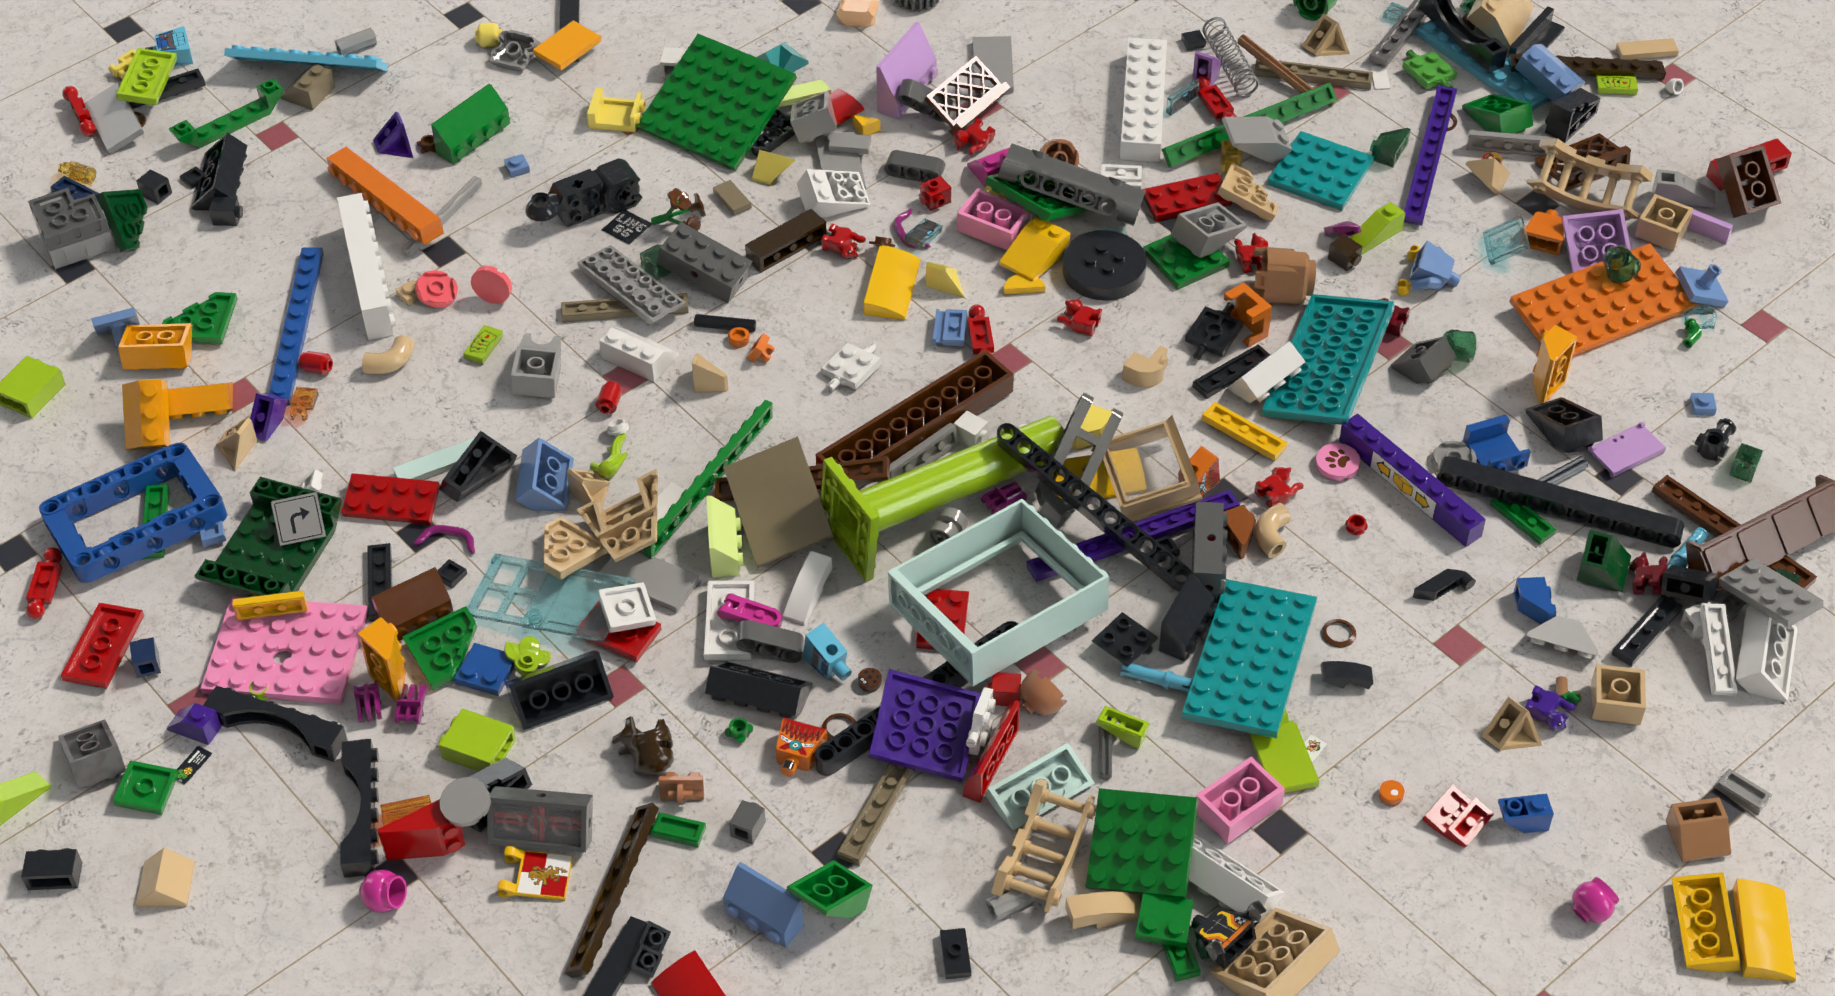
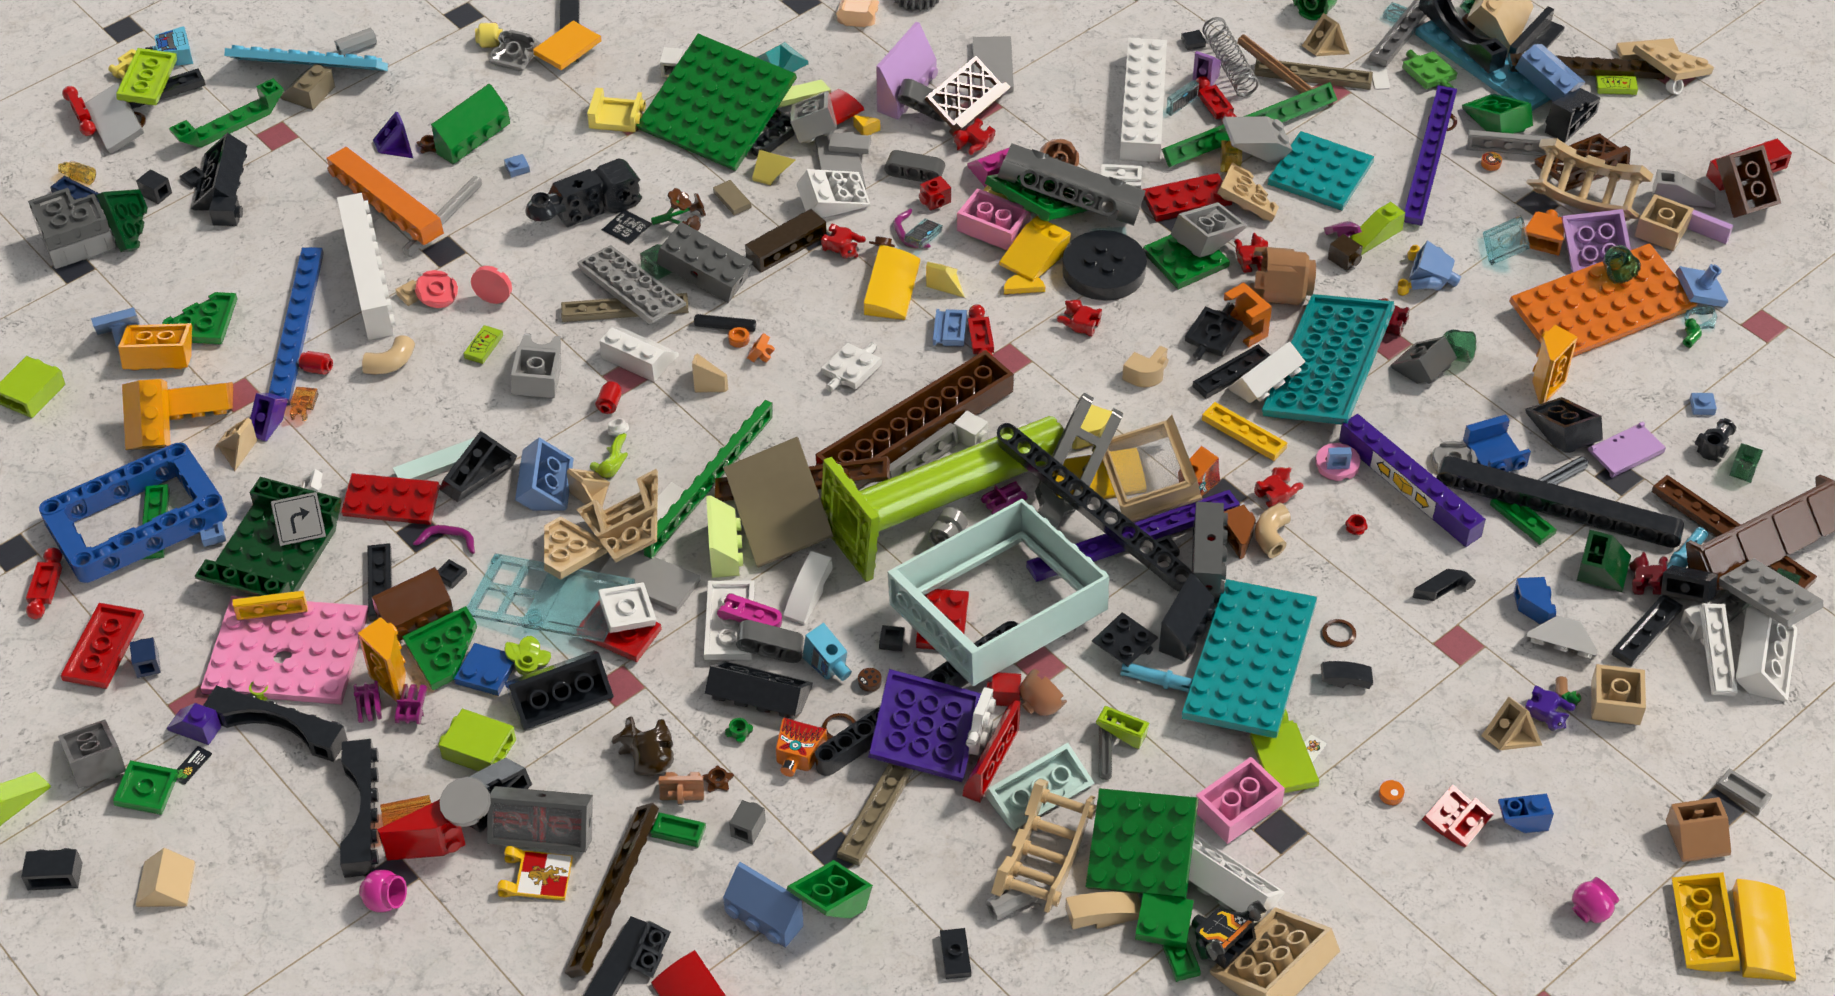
(714, 774): none -> reddish brown plate
(892, 638): none -> black plate
(1339, 458): none -> medium blue plate
(1390, 146): clear green slope -> none
(1490, 173): tan slope -> none
(1672, 62): none -> tan plate

